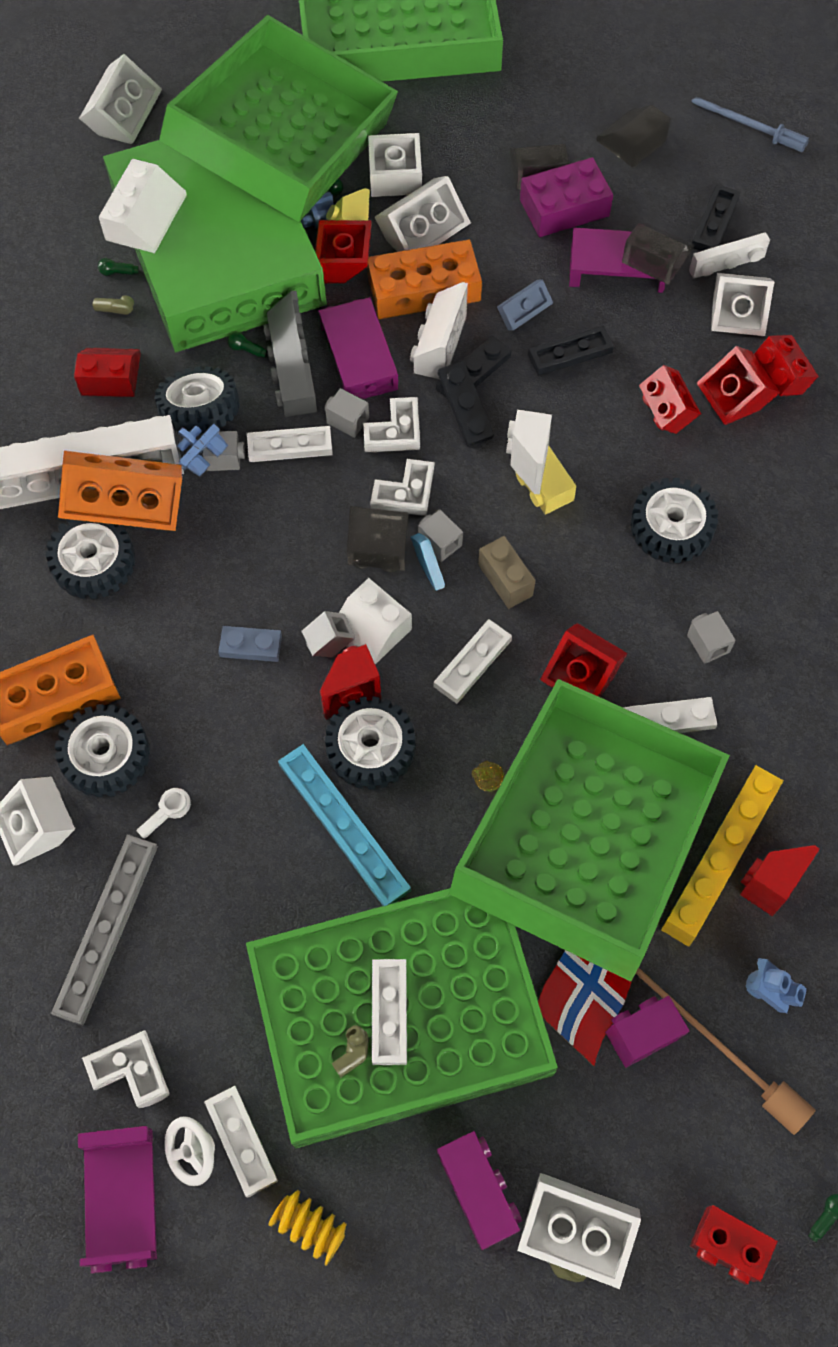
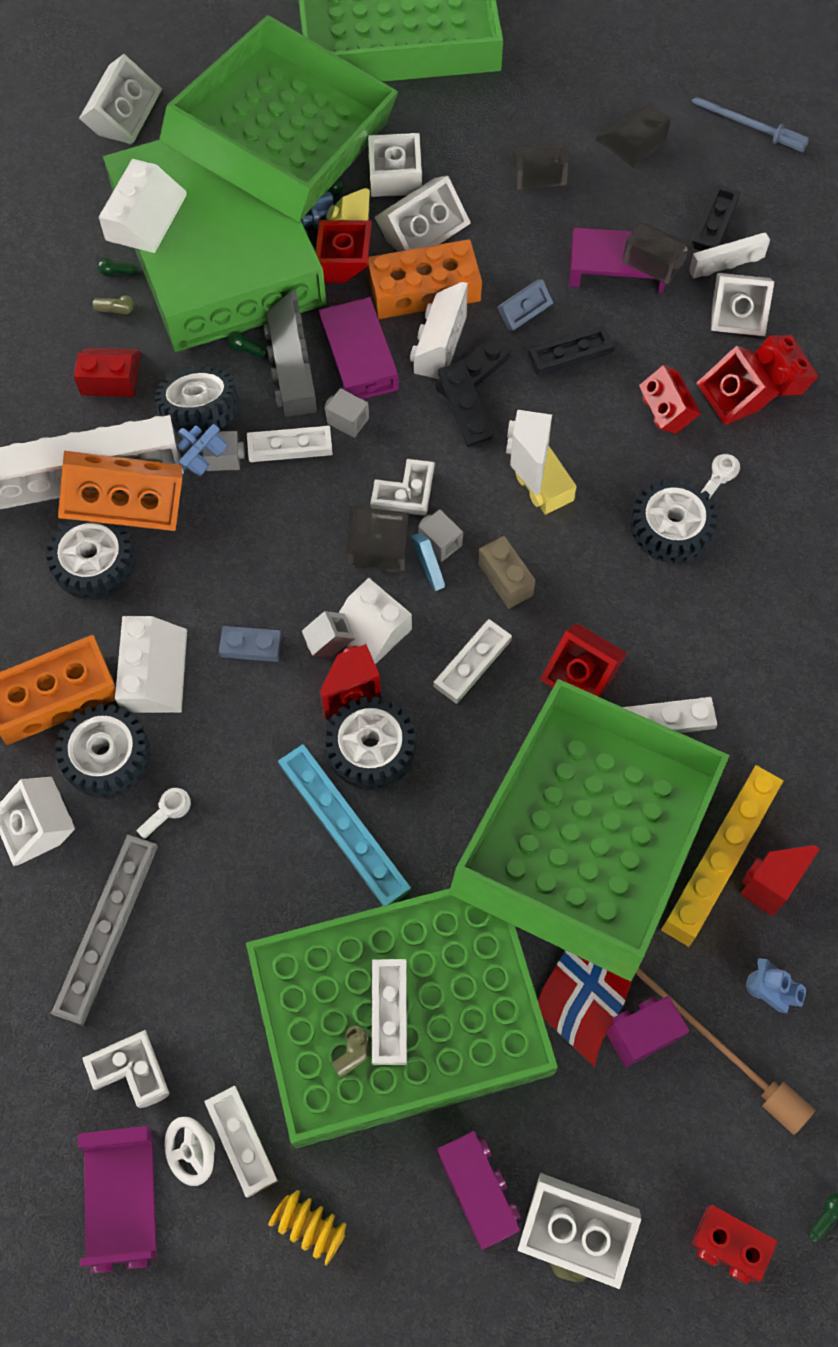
(150, 665): none -> white slope
(398, 434): white brick -> none
(488, 776): clear yellow plate -> none
(566, 197): magenta brick -> none
(710, 636): light grey brick -> none
(724, 469): none -> white plate

